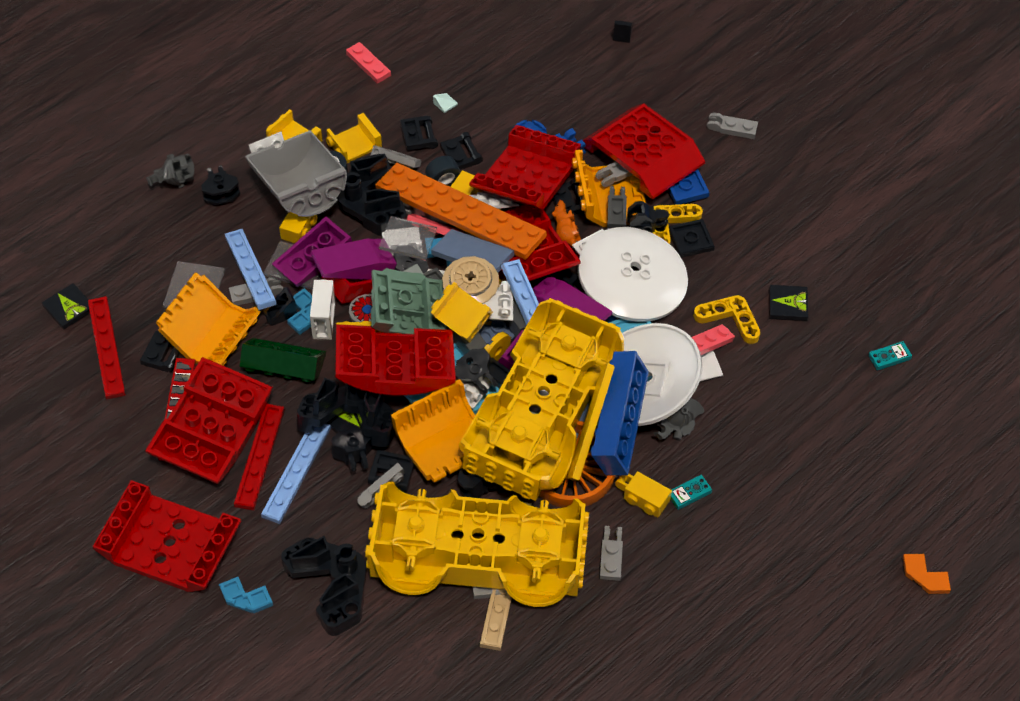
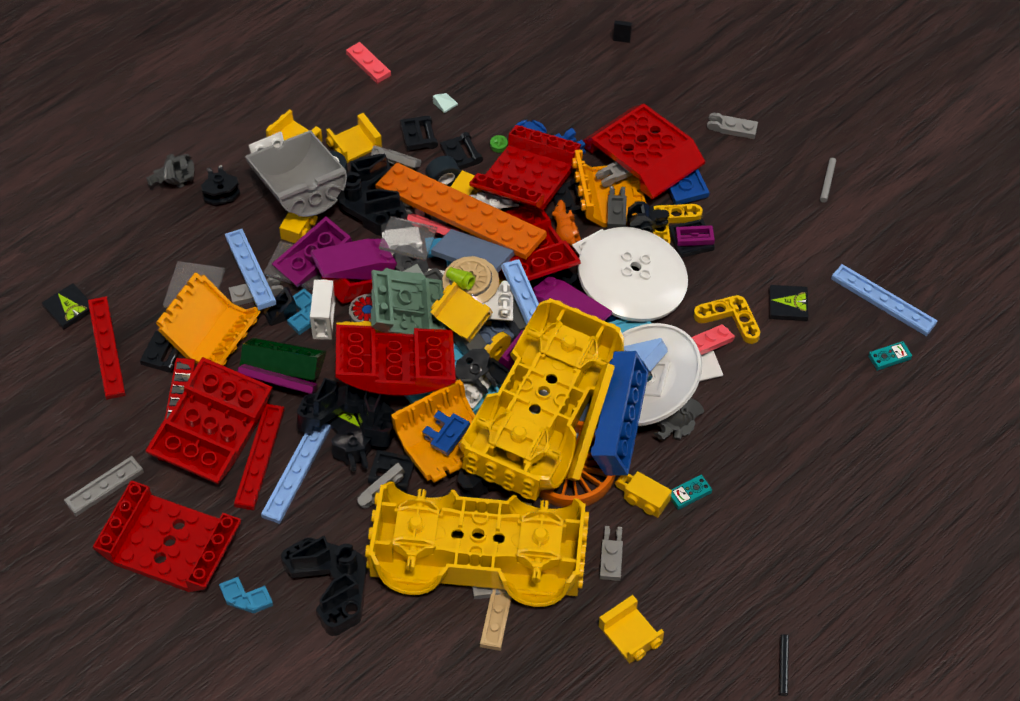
(103, 486): none -> light grey tile
(278, 379): none -> magenta tile
(452, 431): none -> blue plate
(463, 278): none -> lime cone
(498, 143): none -> bright green tile
(630, 630): none -> yellow panel
(649, 351): none -> light blue slope
(694, 237): none -> magenta tile
(784, 659): none -> black bar
(828, 179): none -> light grey bar
(884, 300): none -> light blue tile
(931, 582): orange tile -> none

